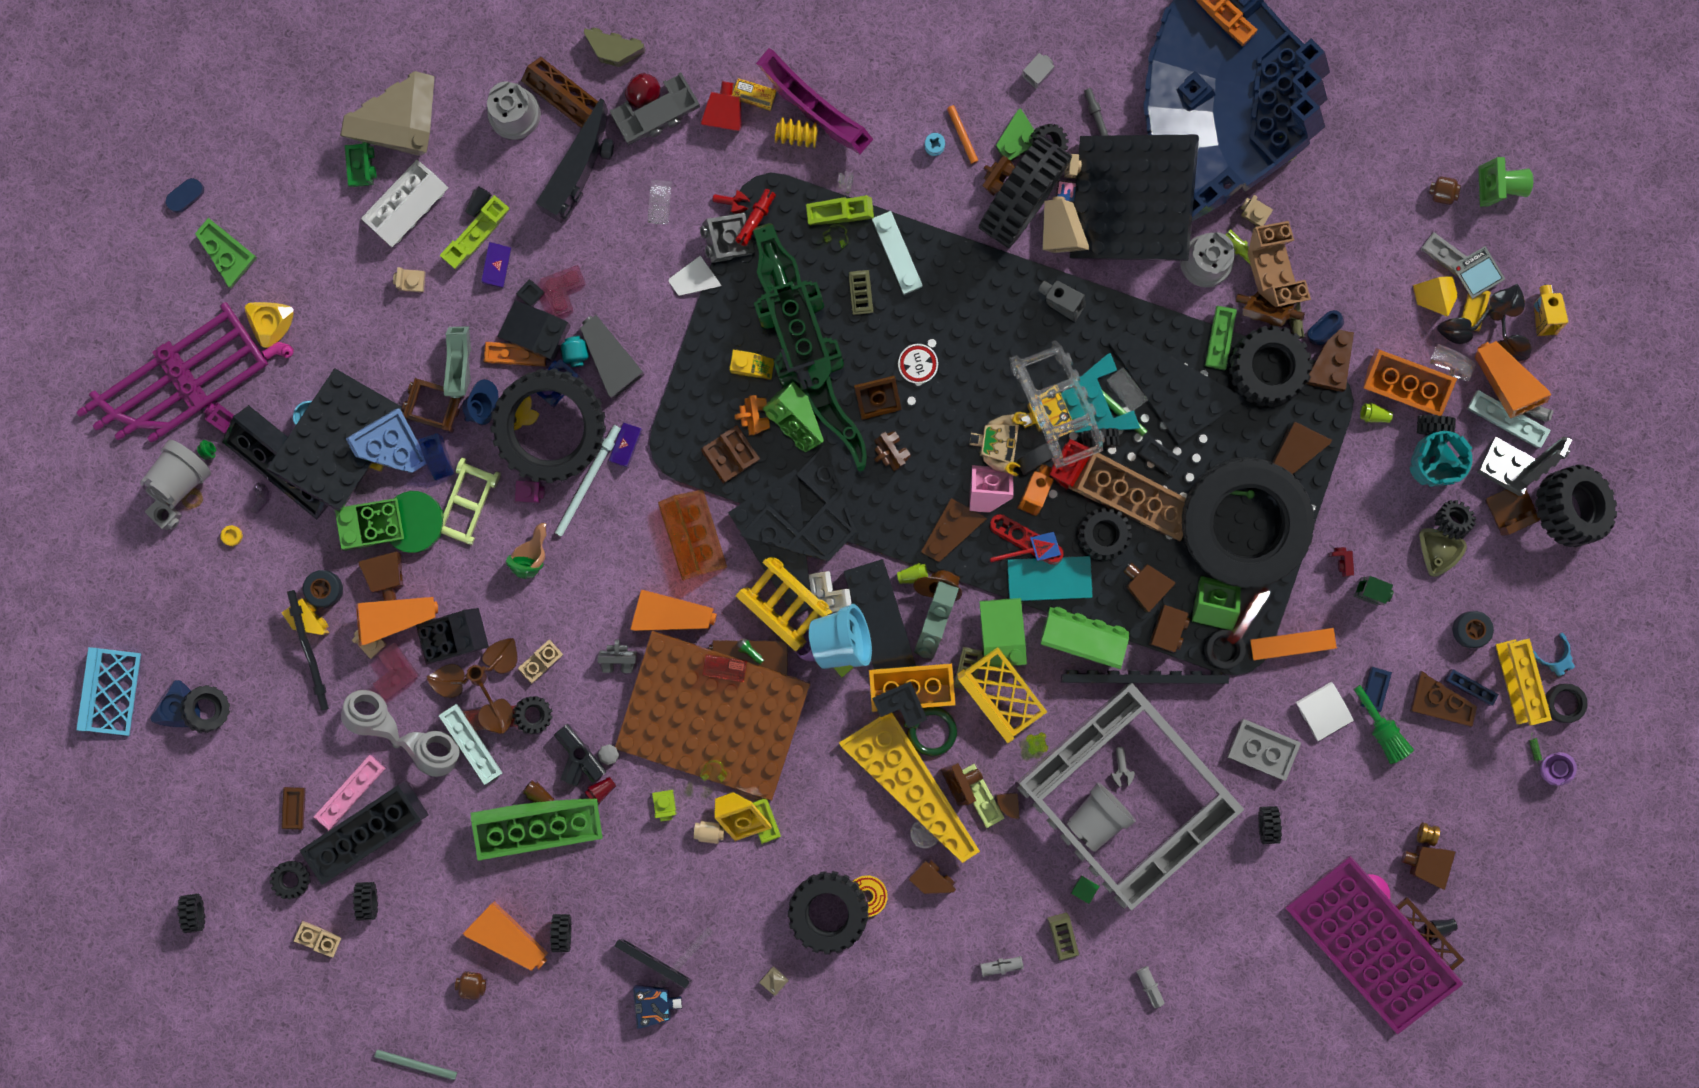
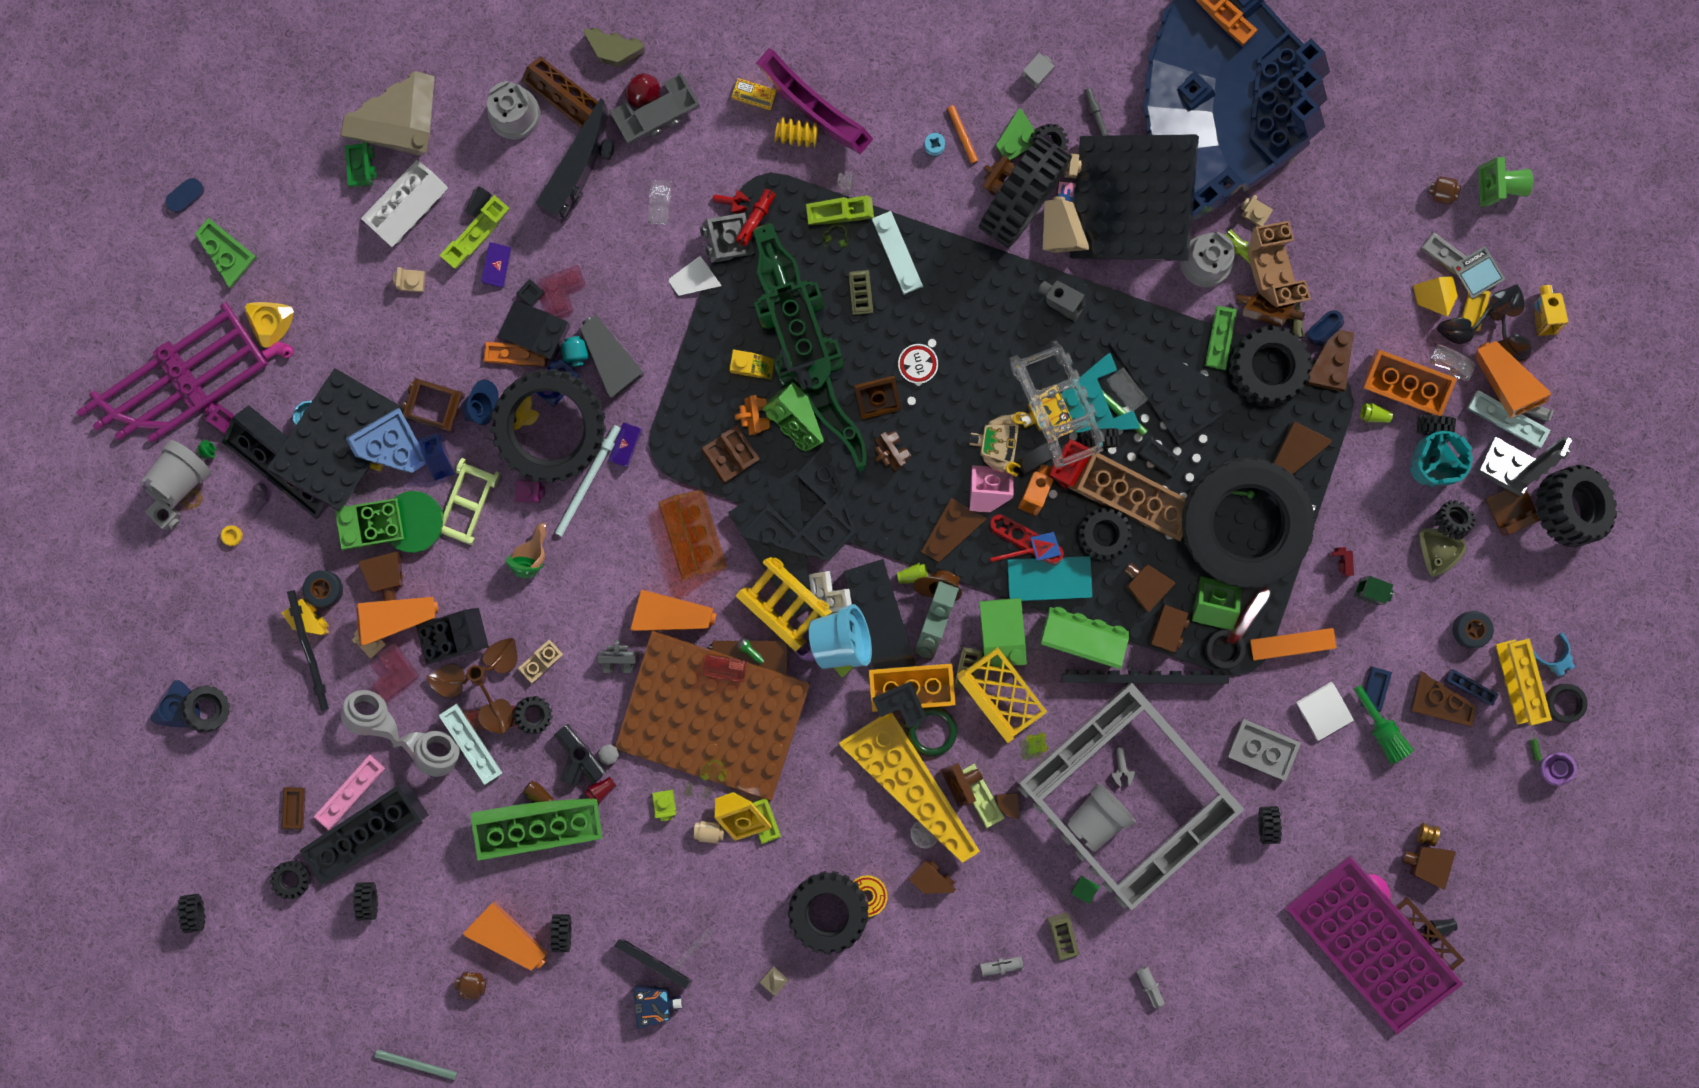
(90, 687): medium azure fence -> none
(317, 938): tan slope -> none
(457, 363): sand green arch -> none
(723, 109): red torso -> none

